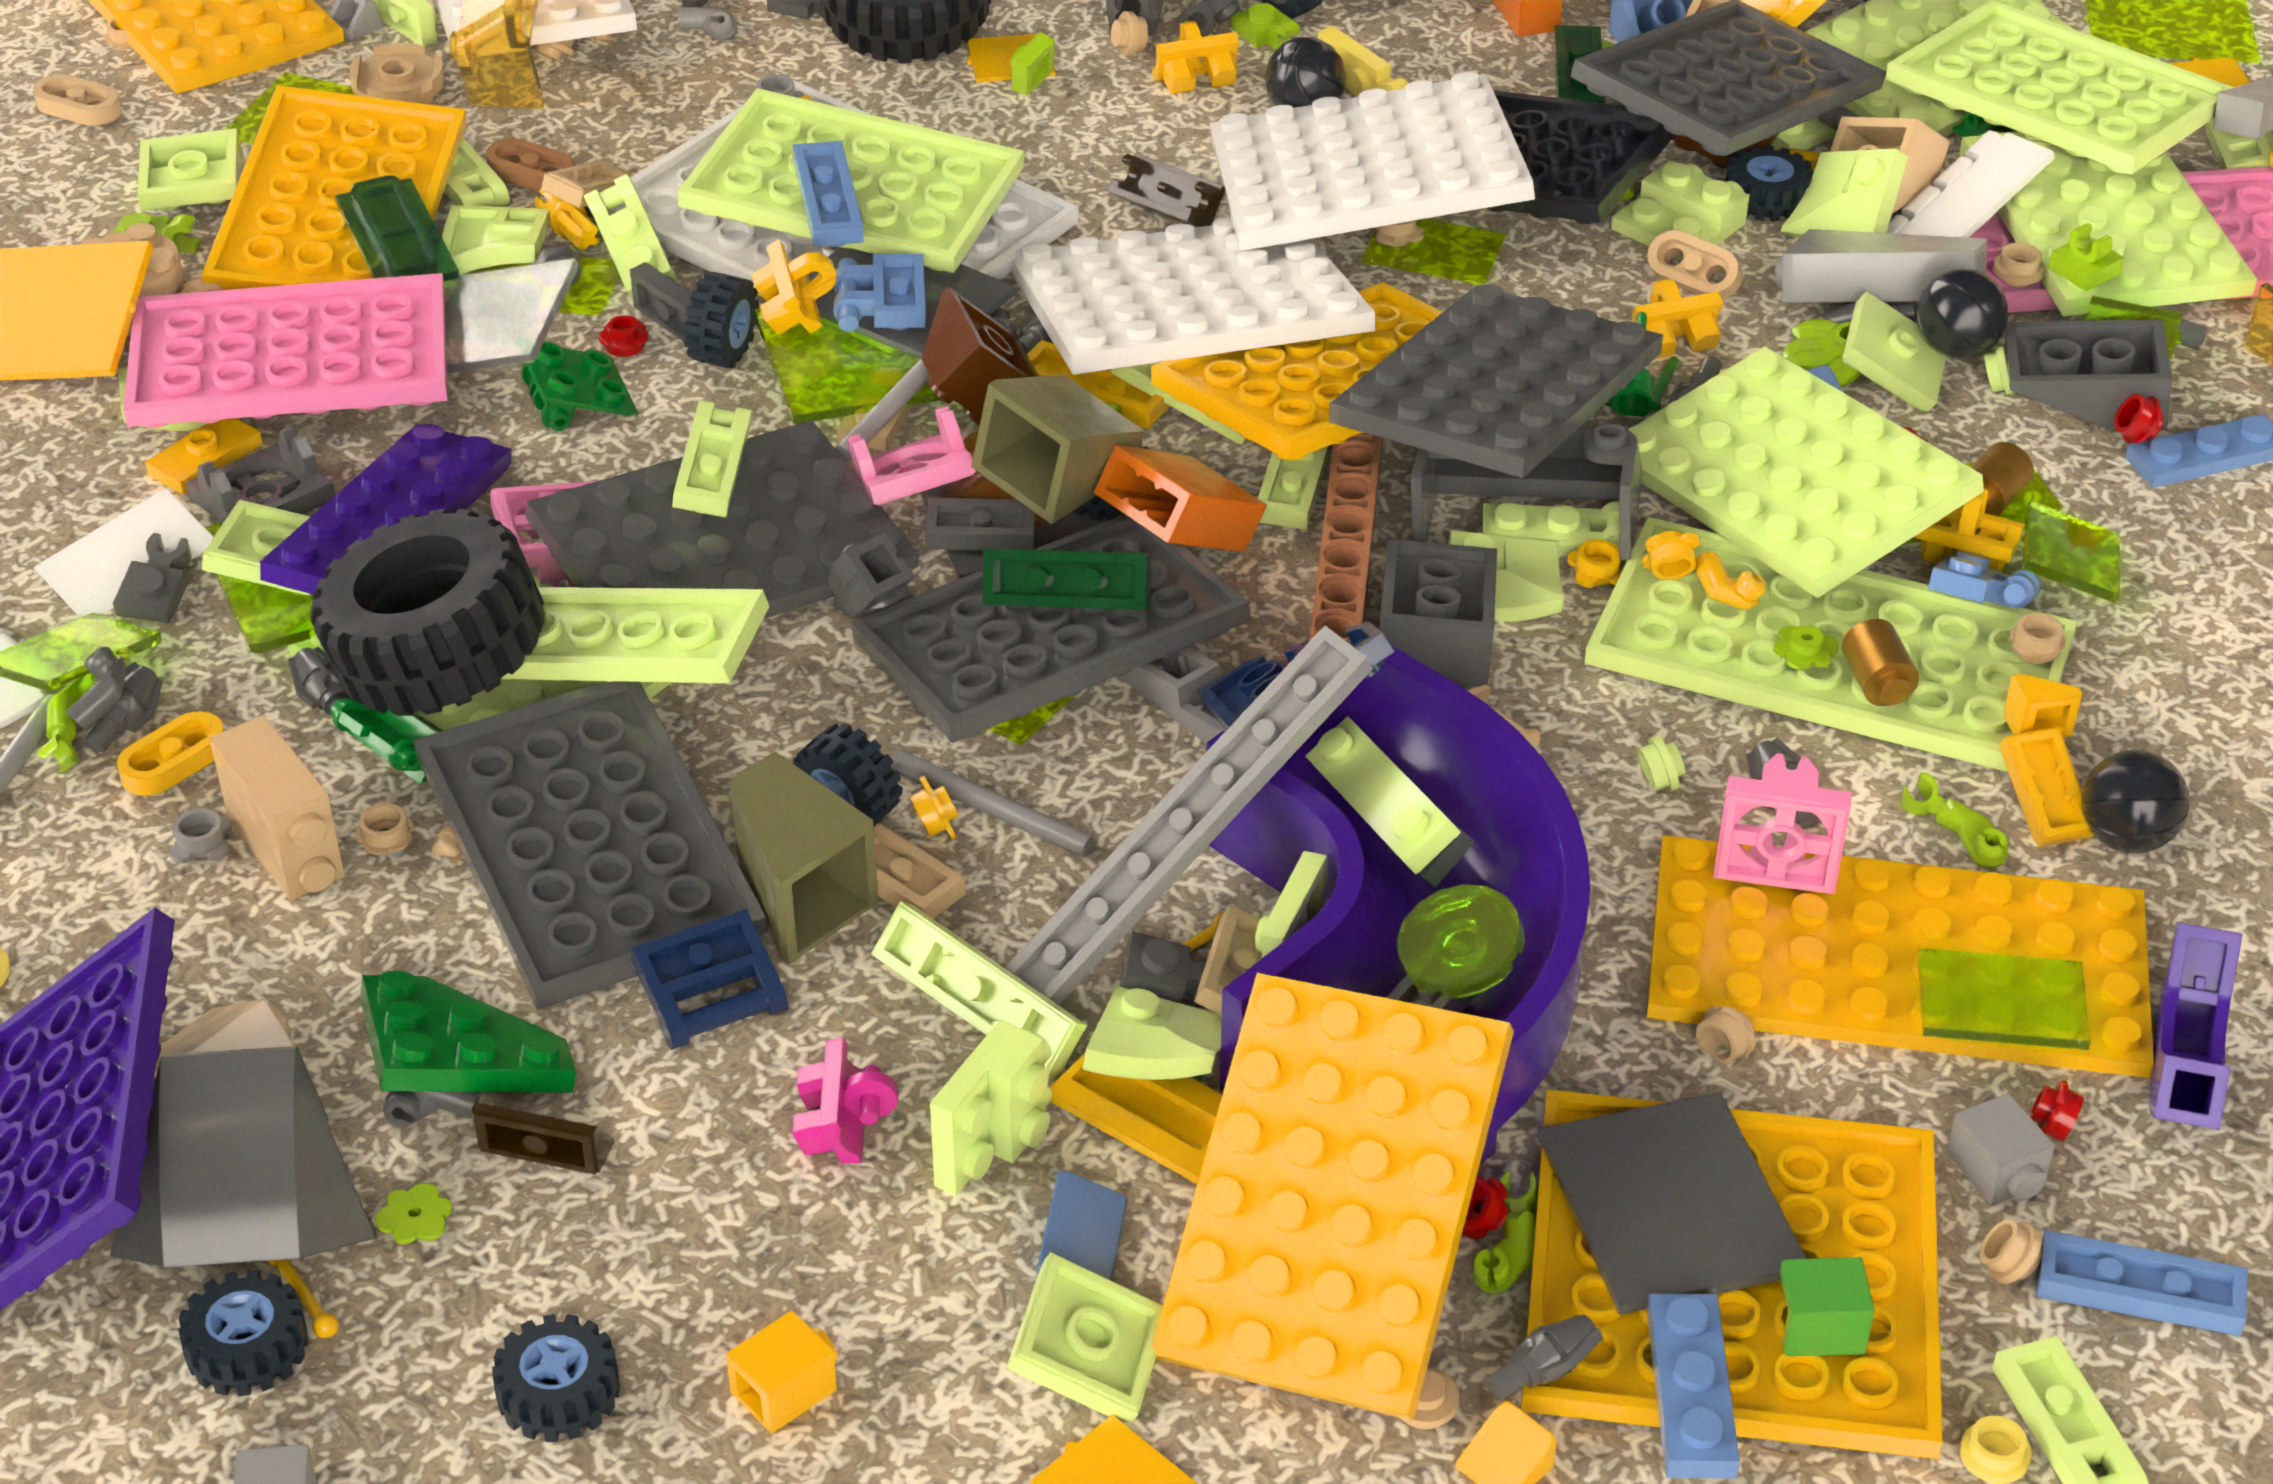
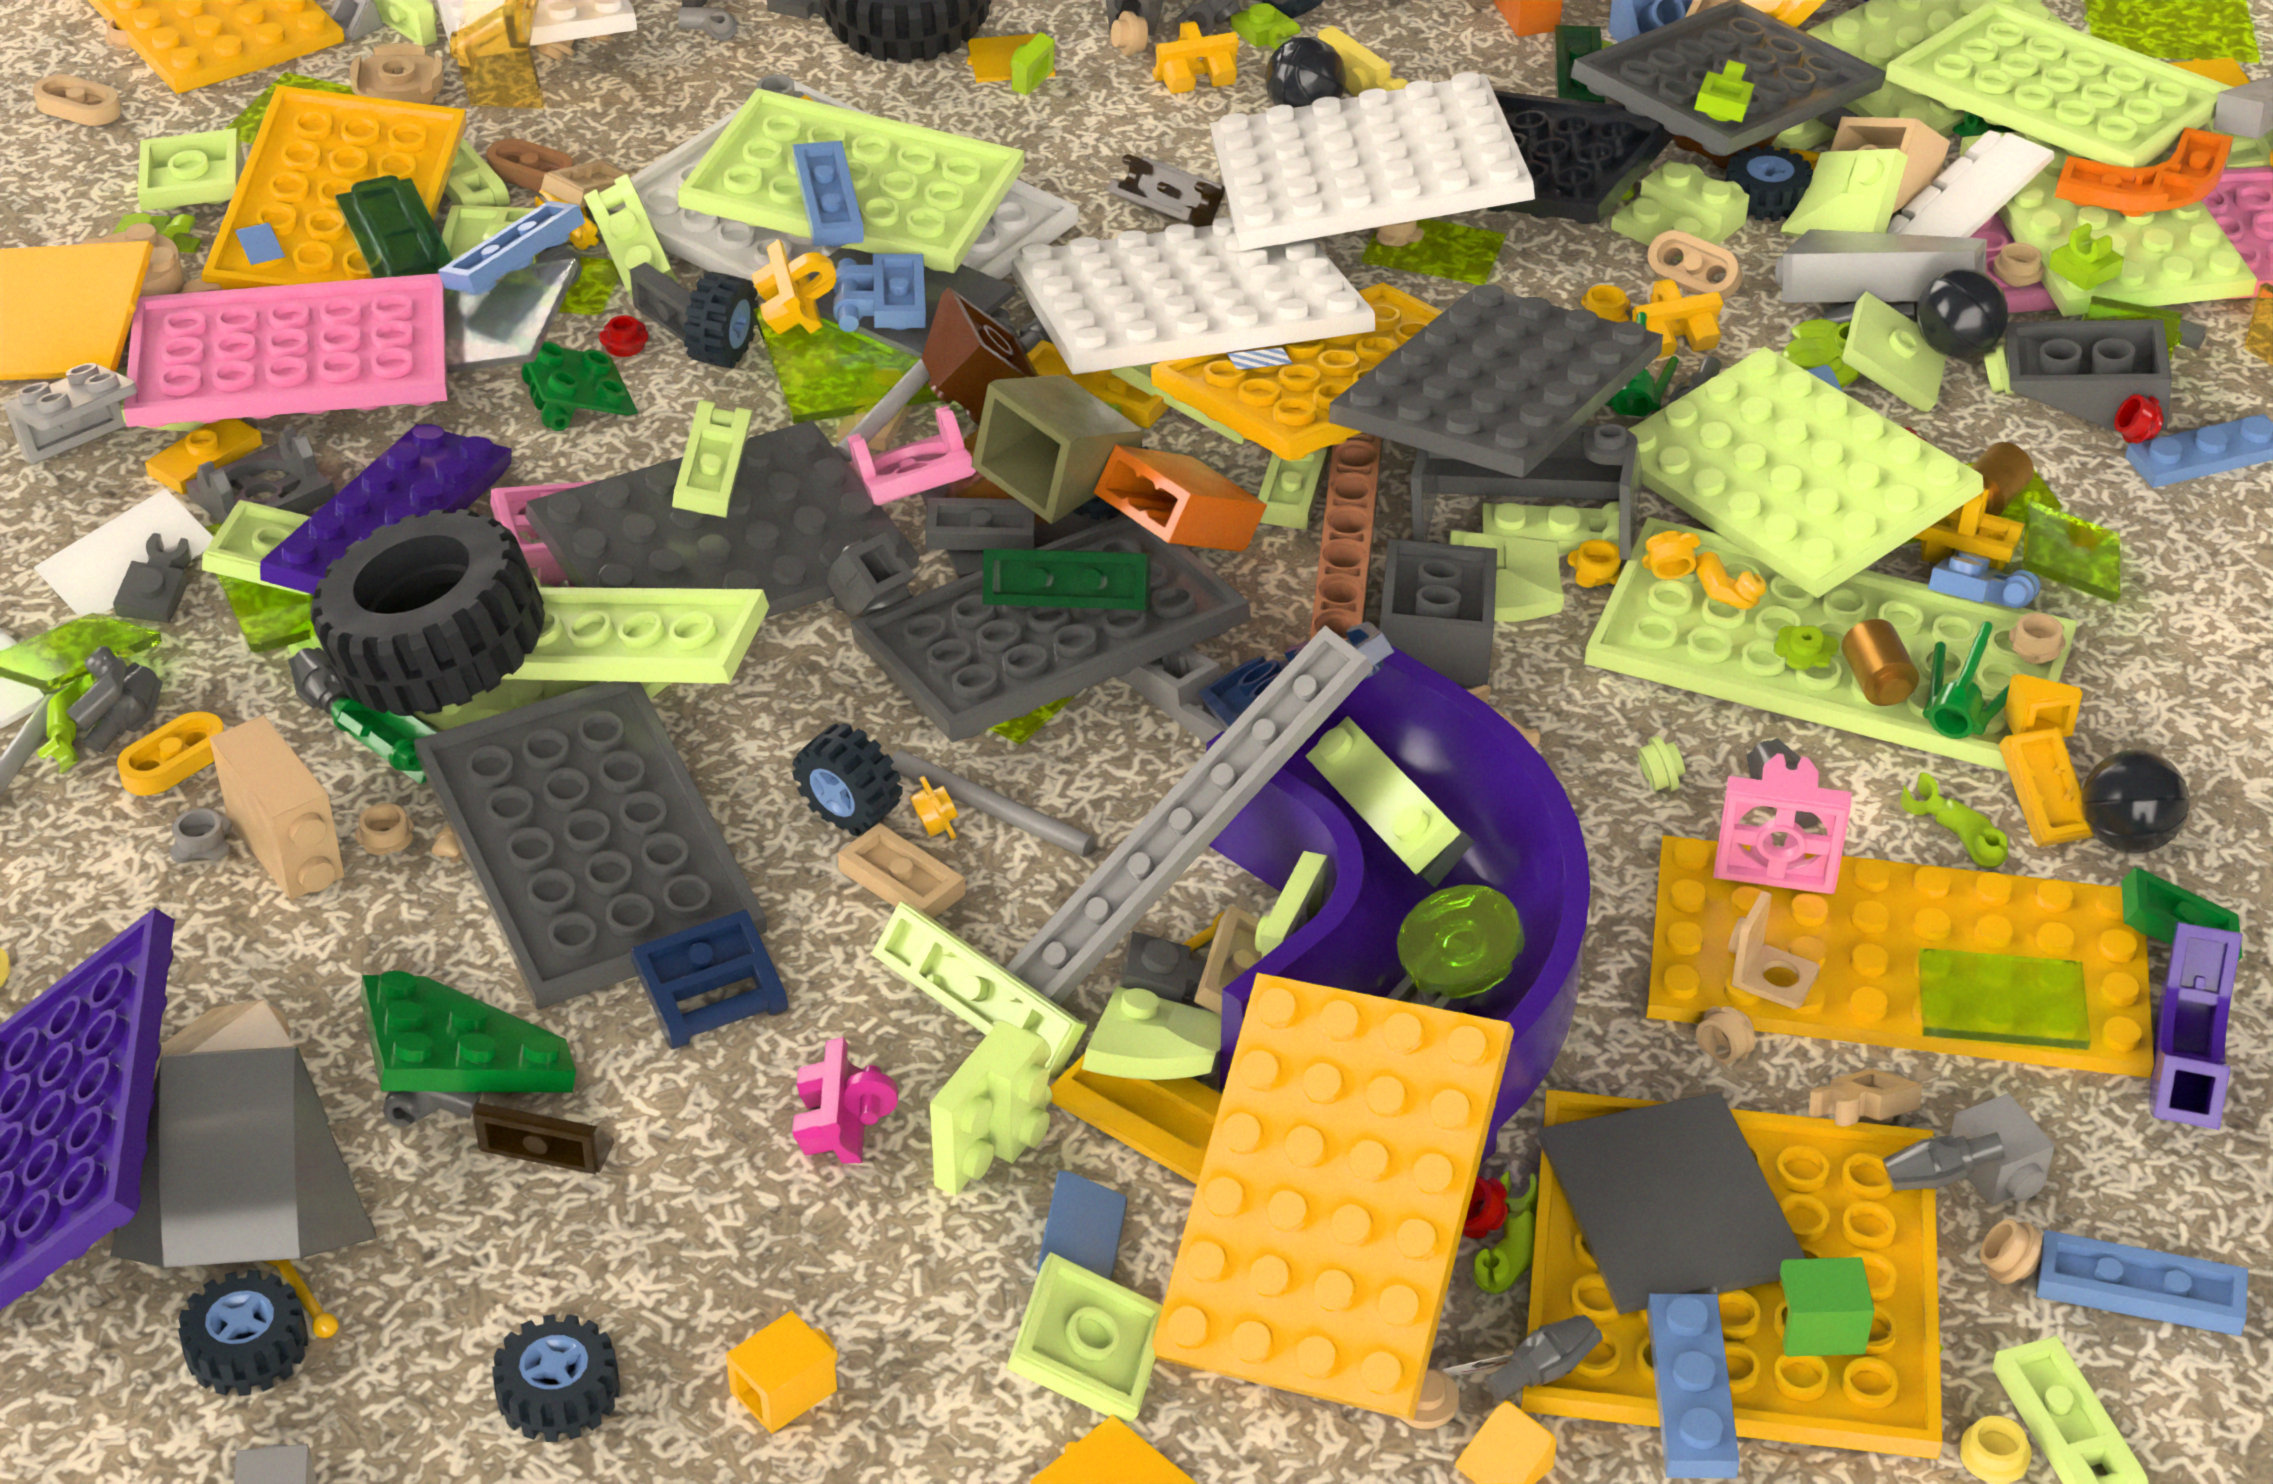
(69, 411): none -> light grey bracket
(259, 243): none -> medium blue sticker
(420, 1201): lime plant -> none
(512, 247): none -> medium blue plate
(802, 854): olive slope -> none
(1259, 358): none -> sticker
(1478, 1365): none -> white sticker
(1607, 302): none -> yellow plate
(1725, 95): none -> lime plate
(1755, 958): none -> tan bracket
(1866, 1098): none -> tan plate
(1940, 1160): none -> dark grey piece
(1958, 705): none -> green plant
(2057, 1110): red plate -> none
(2134, 191): none -> orange plate
(2155, 906): none -> green plate

